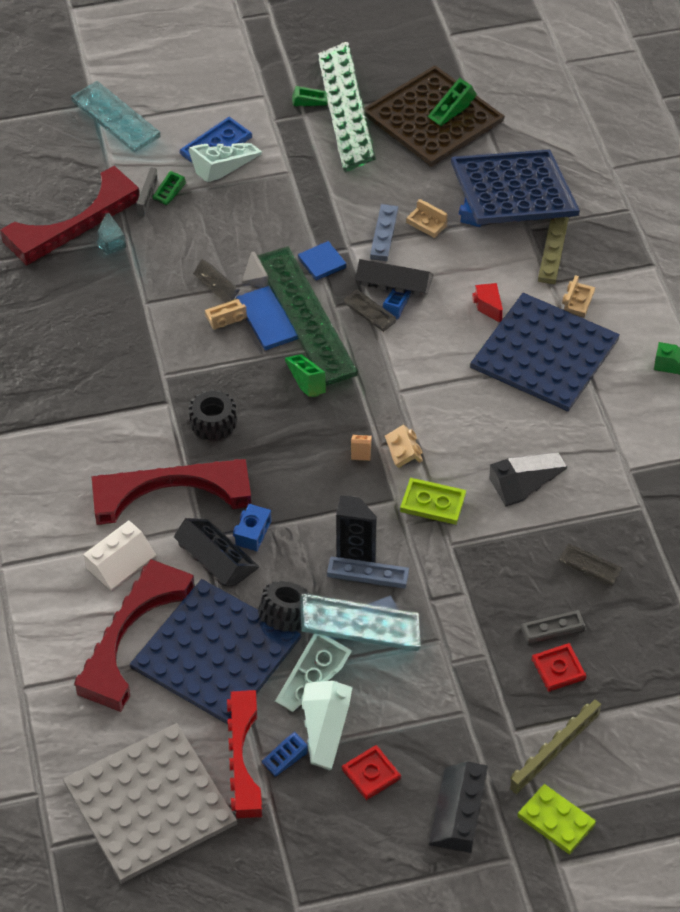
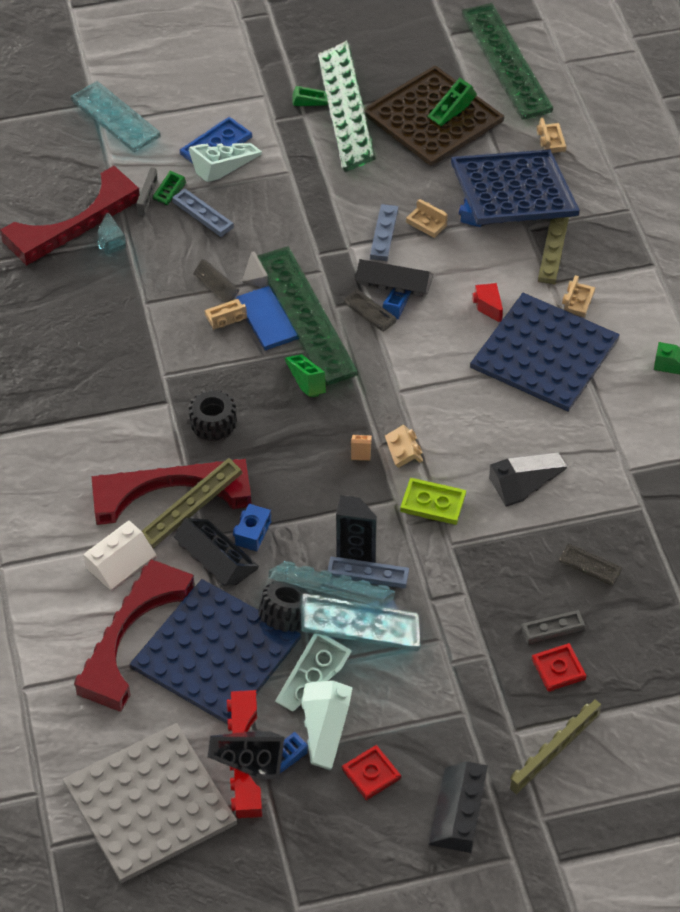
(191, 502): none -> olive plate
(203, 212): none -> sand blue plate
(250, 752): none -> black wedge
(322, 260): blue tile -> none
(327, 582): none -> clear light blue plate
(507, 61): none -> clear green plate
(551, 136): none -> tan bracket
(556, 819): lime plate -> none

